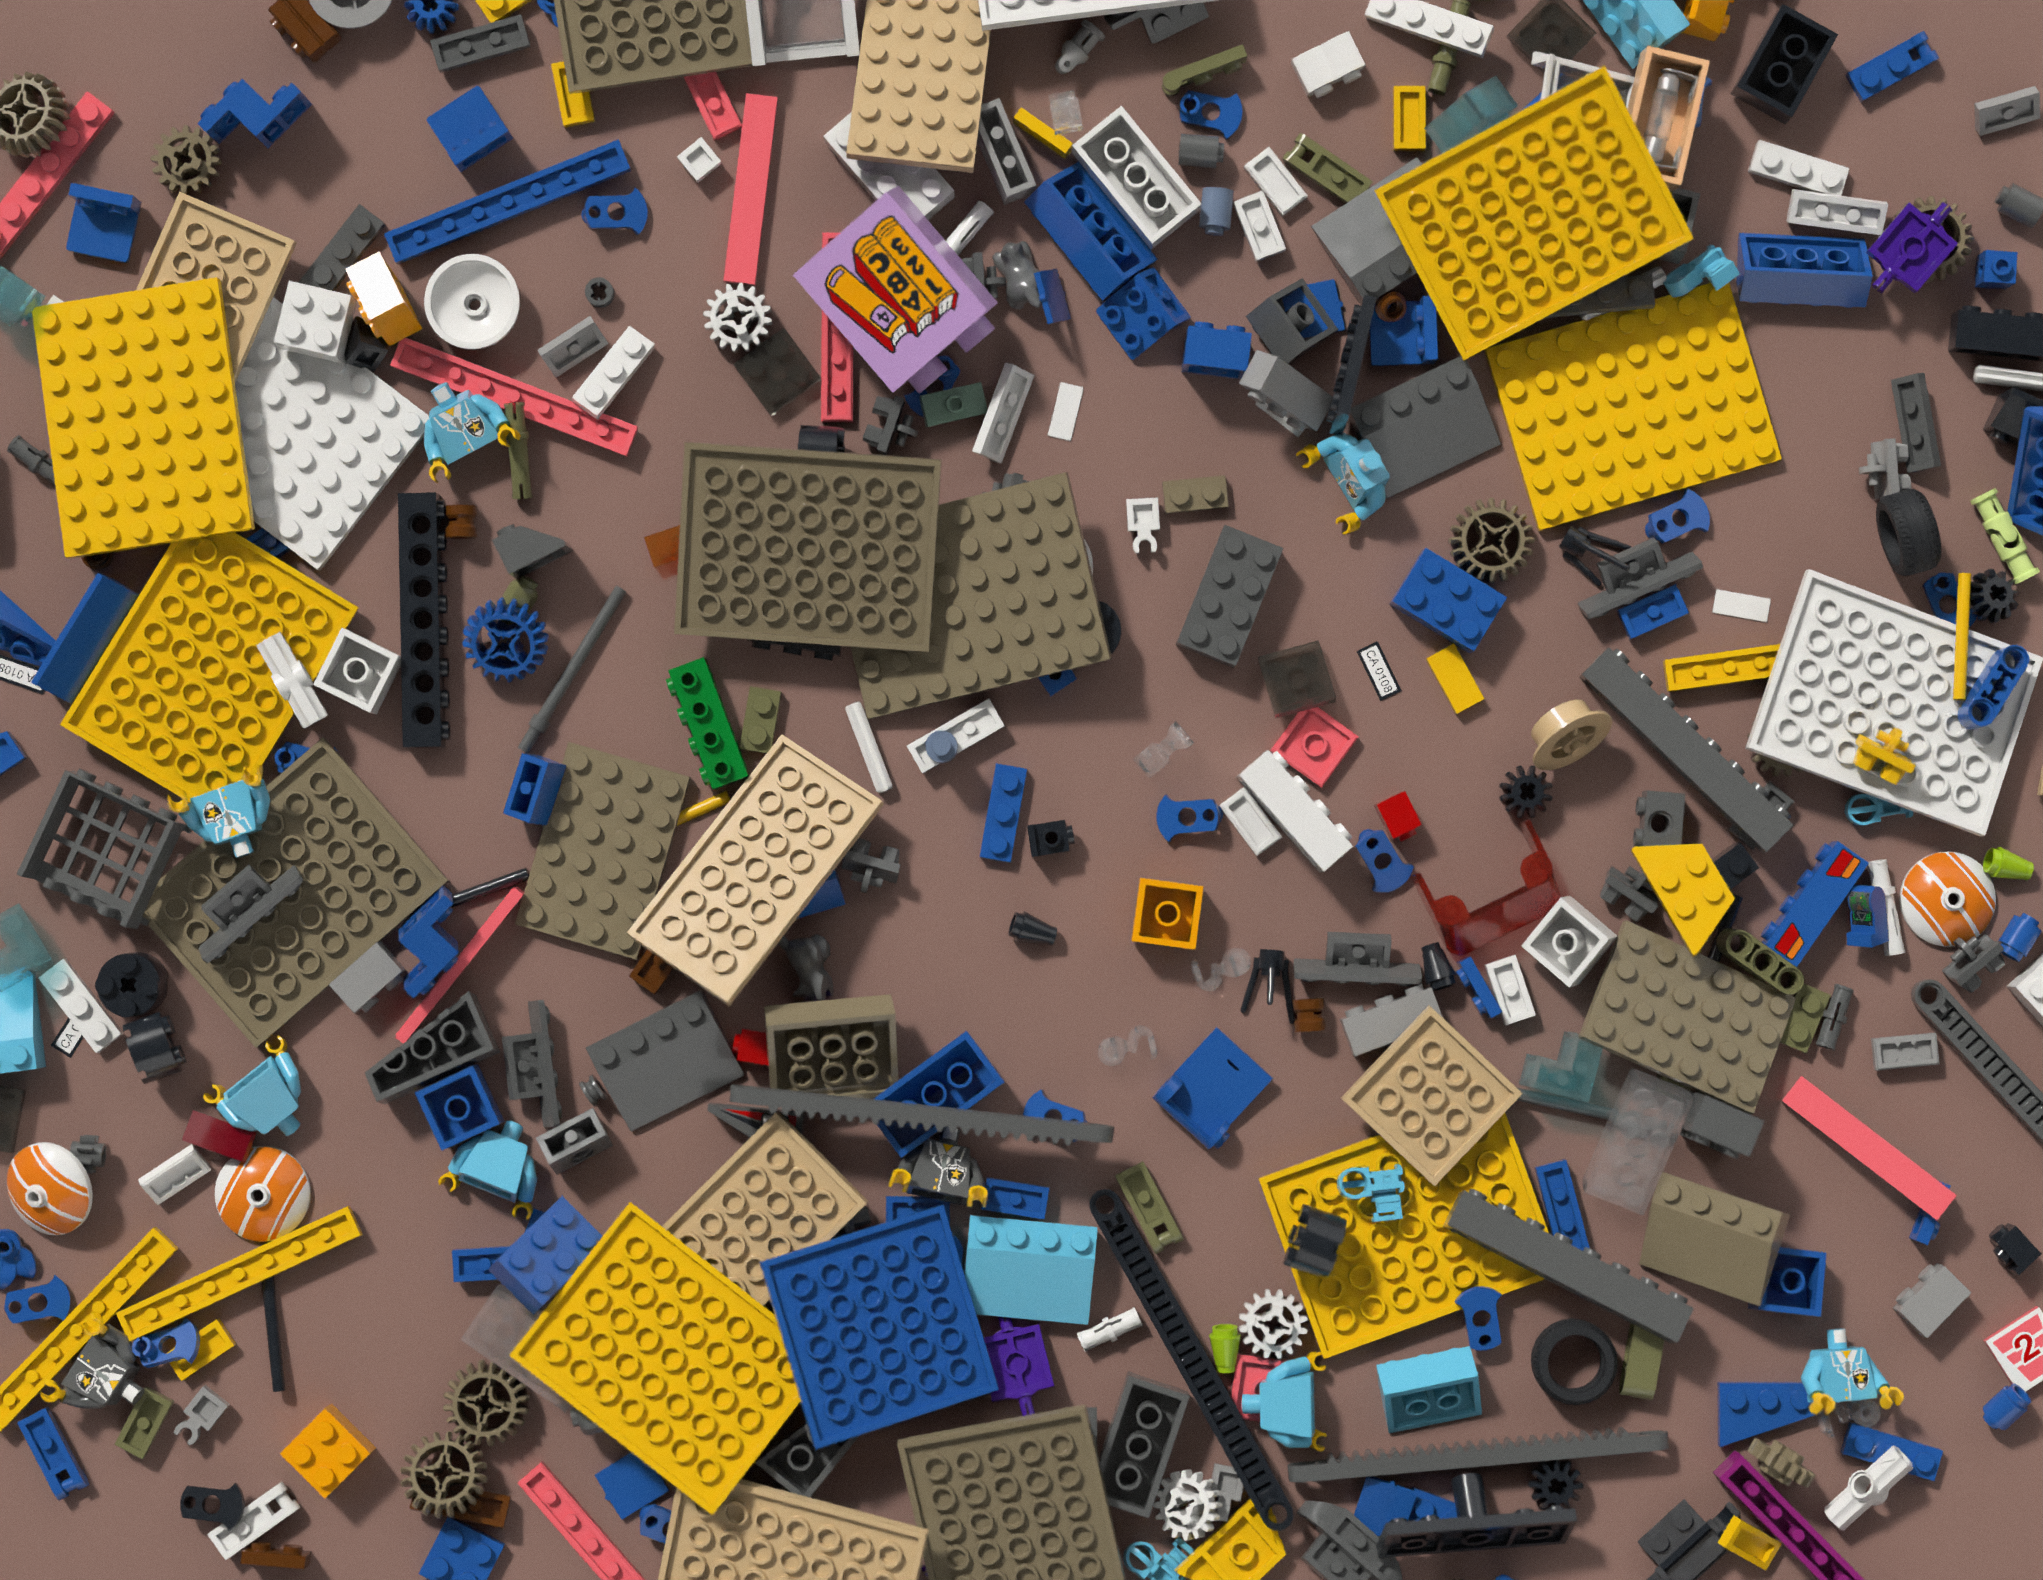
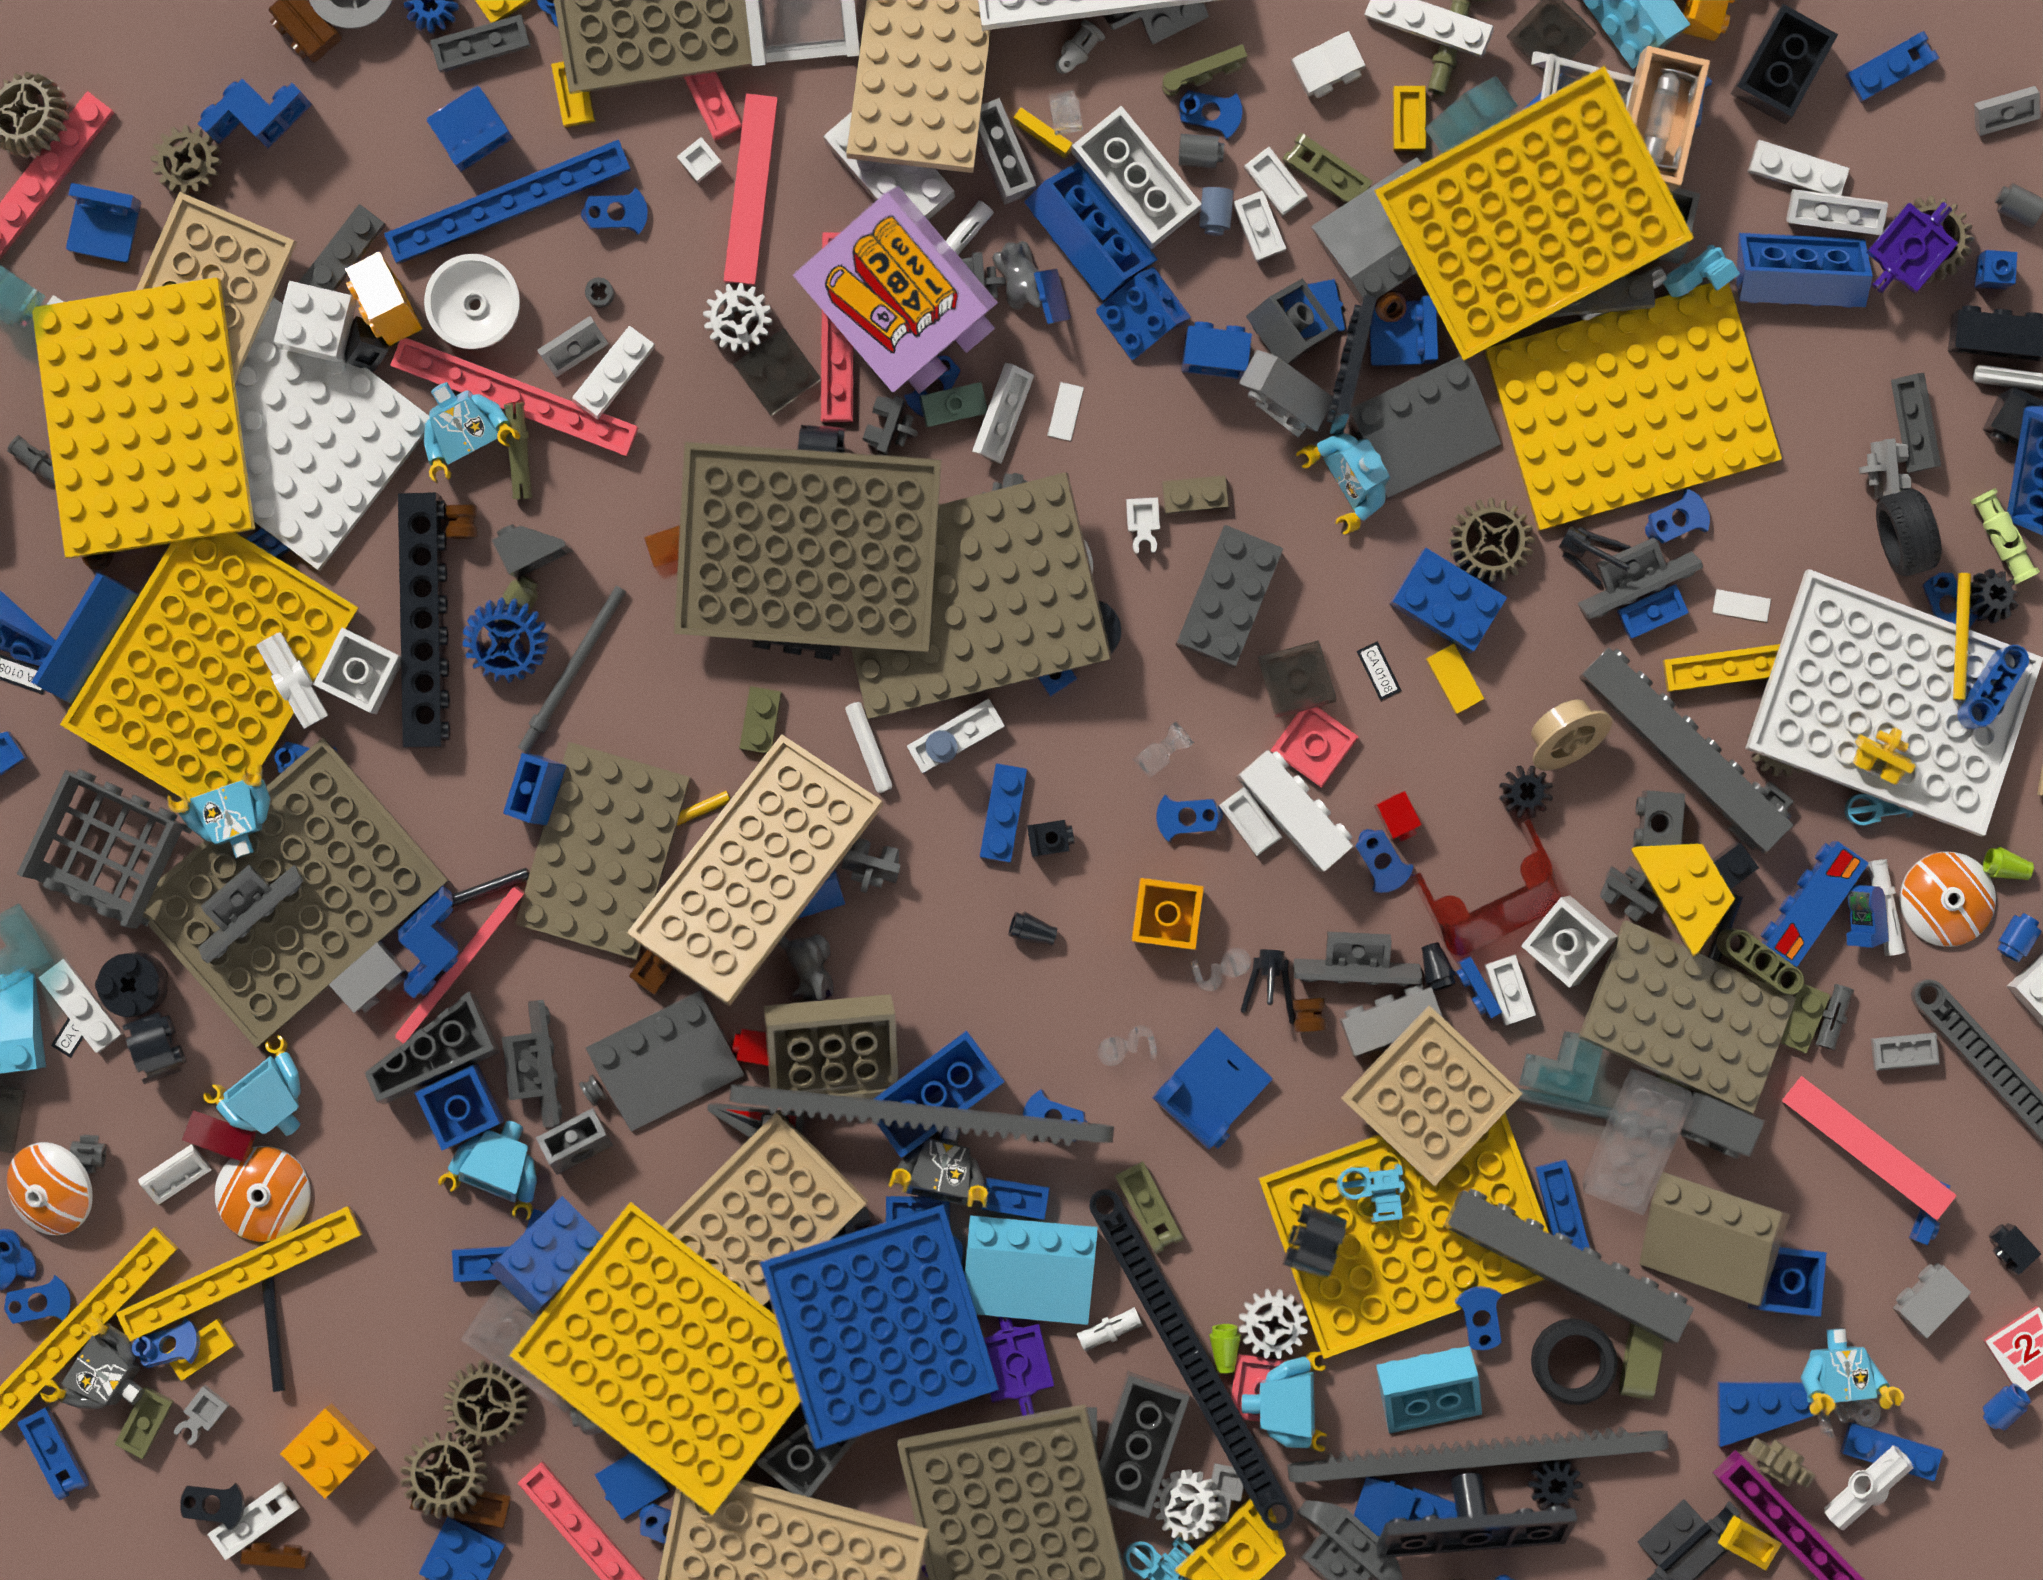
(708, 723): green brick -> none
(1971, 958): dark grey hips -> none

